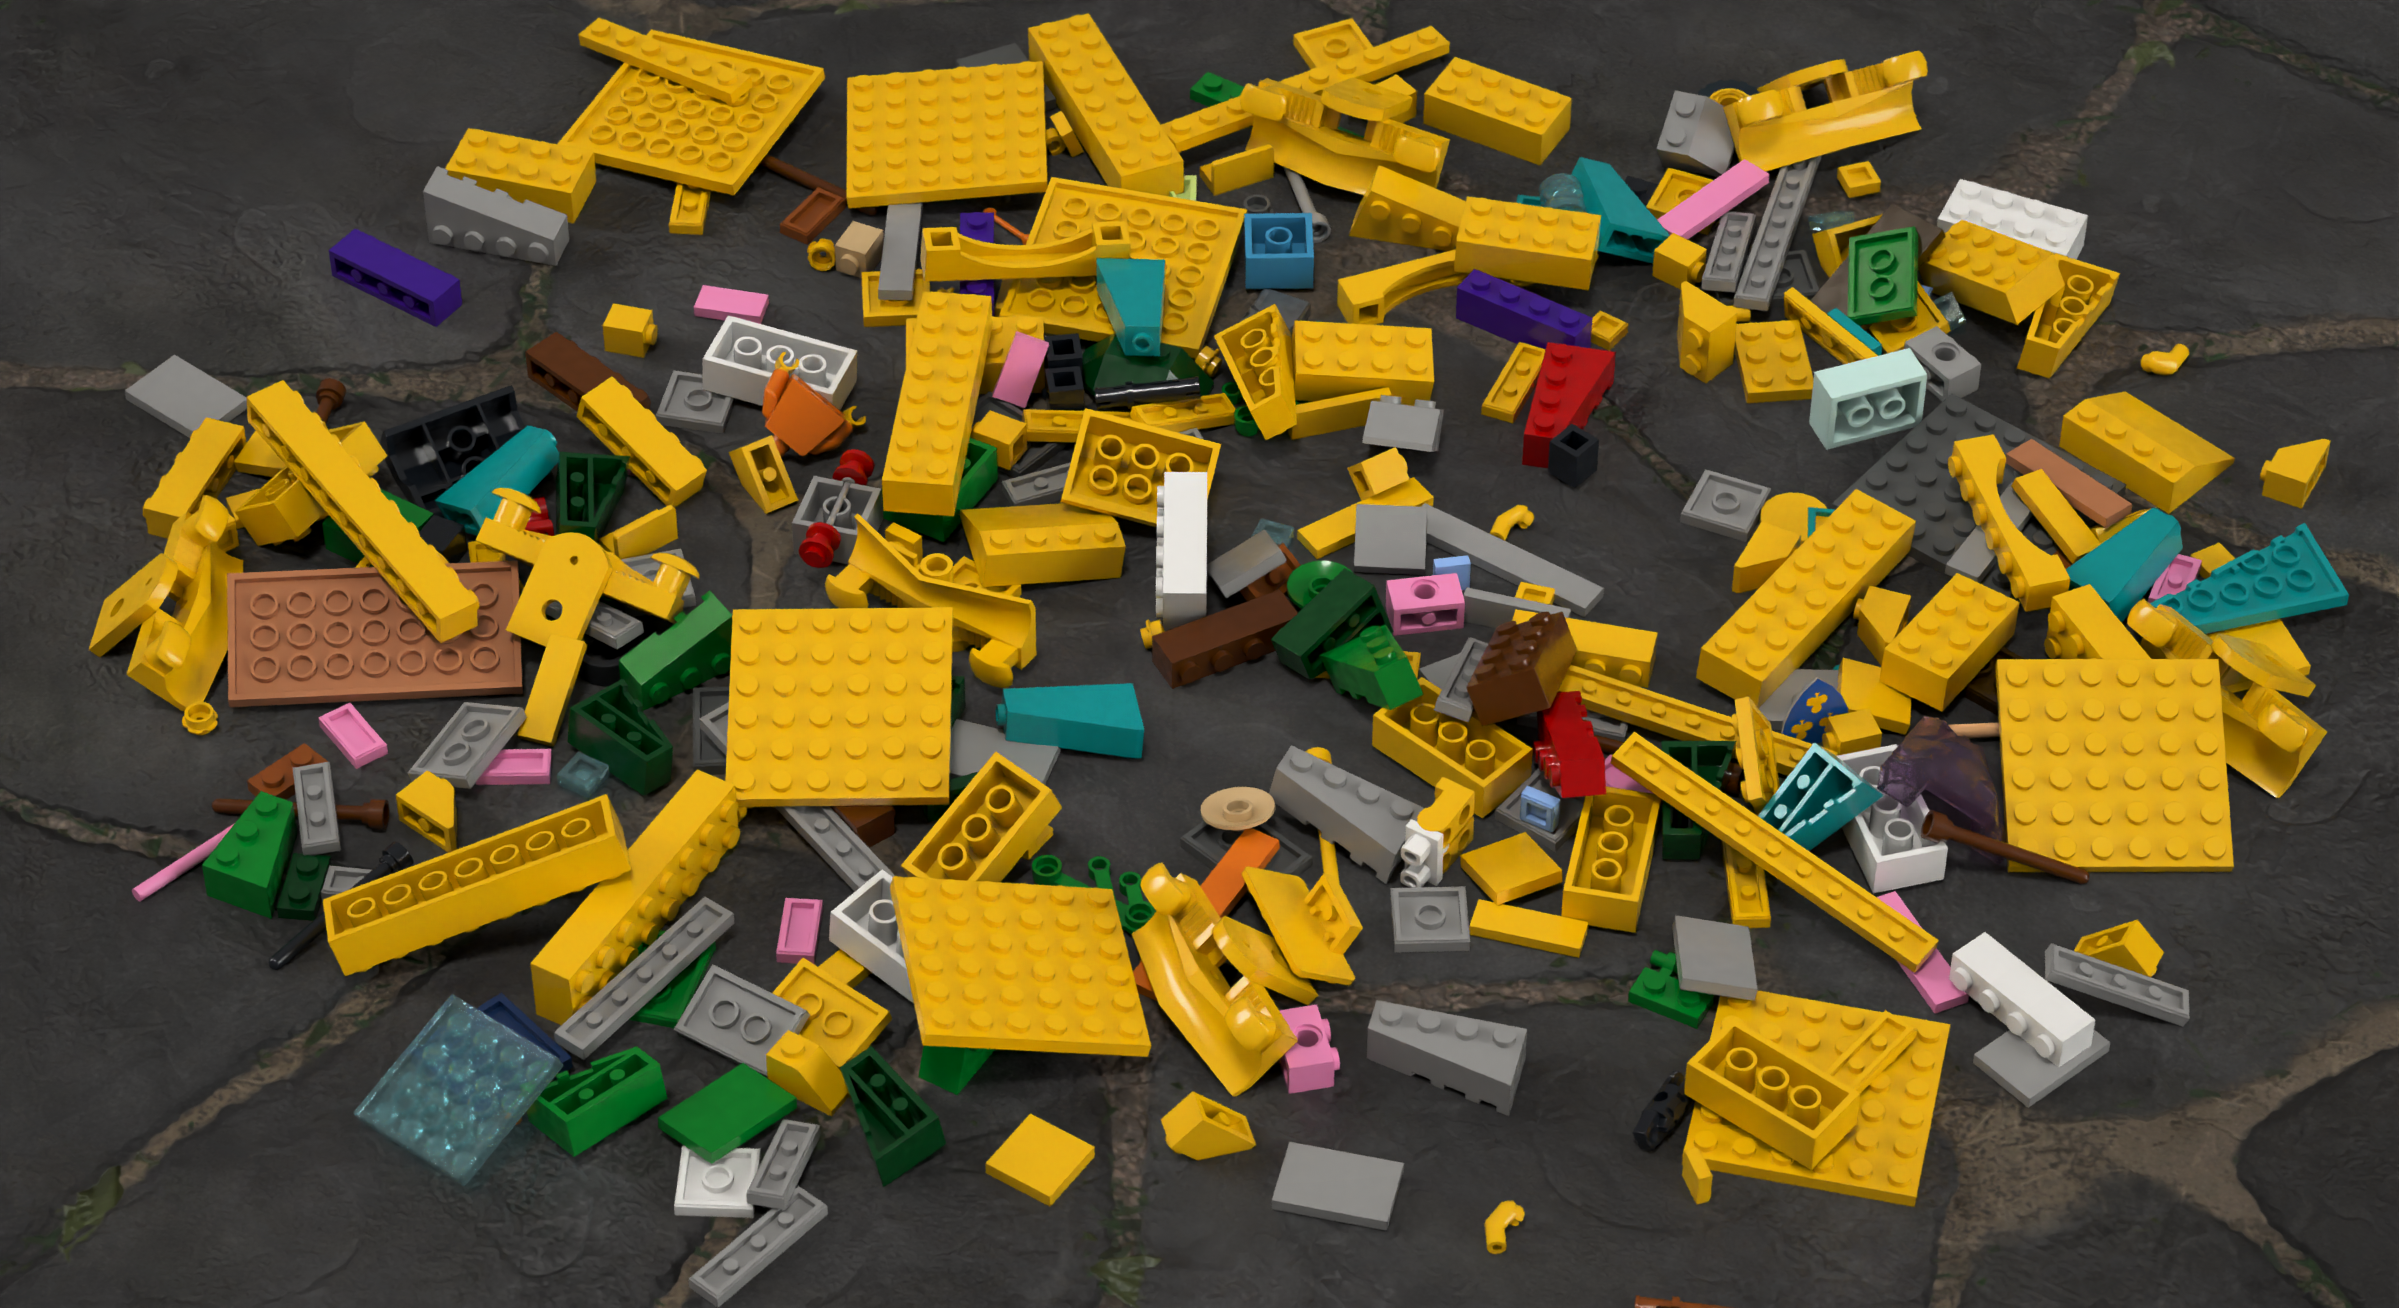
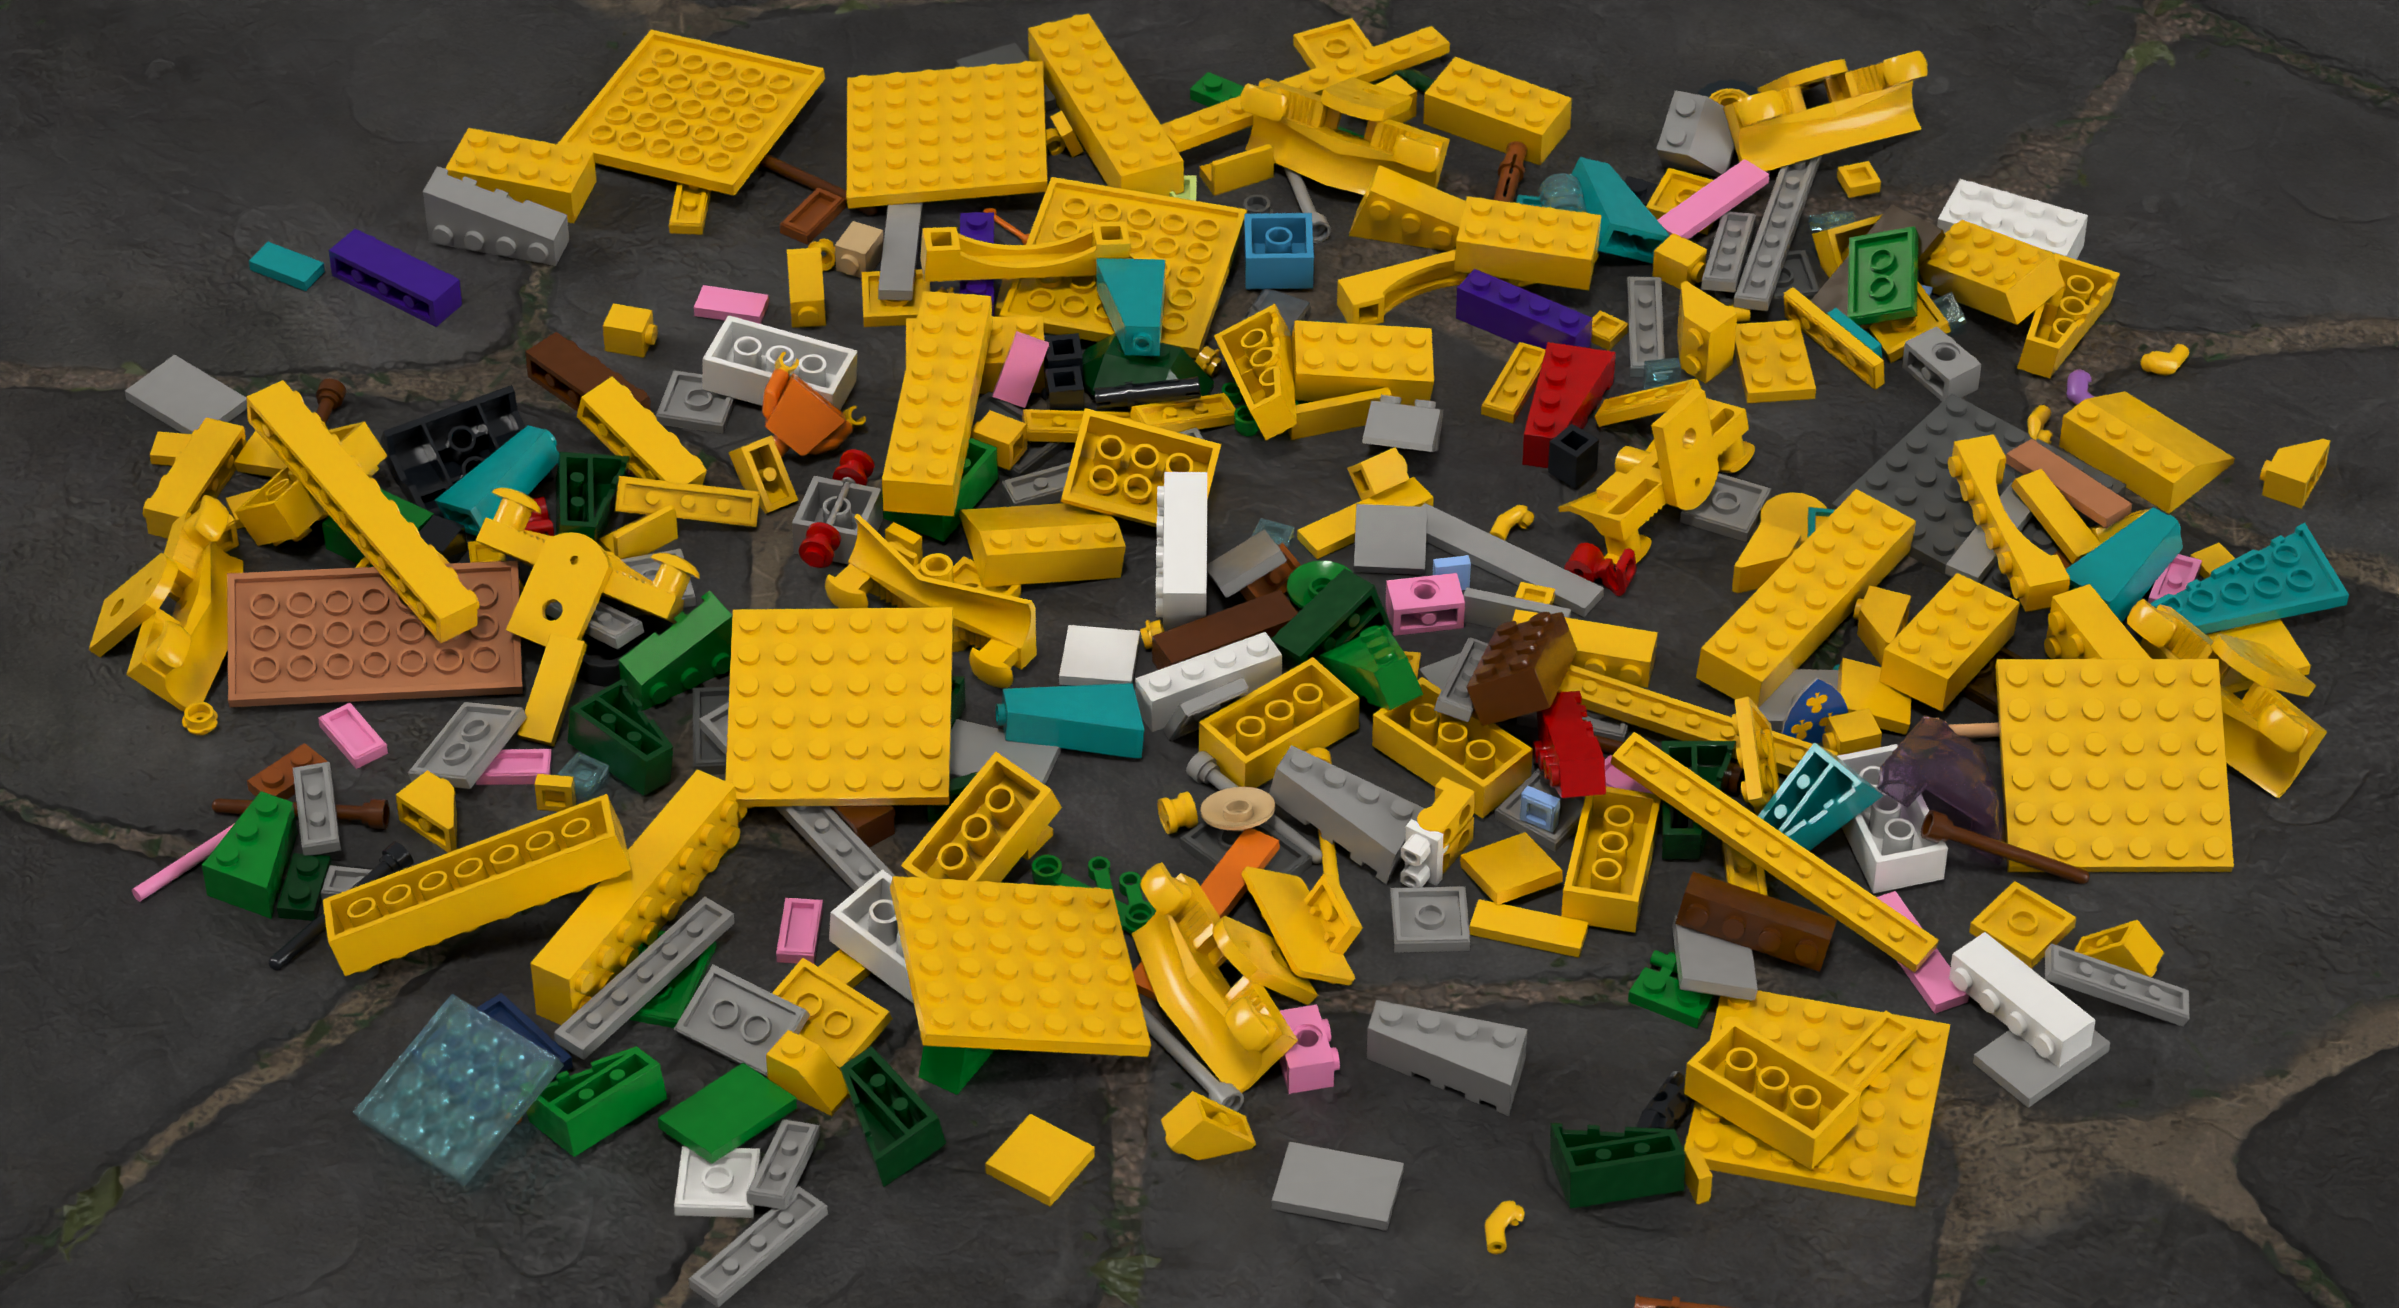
(167, 447): none -> yellow tile
(286, 266): none -> teal tile
(554, 792): none -> yellow plate
(665, 60): yellow plate -> none
(689, 500): none -> yellow tile
(806, 287): none -> yellow slope
(1099, 656): none -> white tile
(1165, 689): none -> white brick
(1177, 812): none -> yellow wheel
(1190, 713): none -> light grey tile
(1204, 770): none -> light grey piece
(1218, 1091): none -> light grey piece
(1296, 709): none -> yellow brick
(1415, 79): none -> dark green arm
(1513, 159): none -> dark orange pin
(1589, 564): none -> red leg
(1616, 1165): none -> dark green wedge
(1643, 402): none -> yellow tile
(1644, 322): none -> light grey tile
(1661, 372): none -> clear light blue plate
(1676, 469): none -> yellow piece
(1756, 921): none -> reddish brown brick
(1867, 398): light aqua brick -> none
(2023, 923): none -> yellow tile
(2036, 424): none -> yellow arm
(2078, 386): none -> medium lavender arm

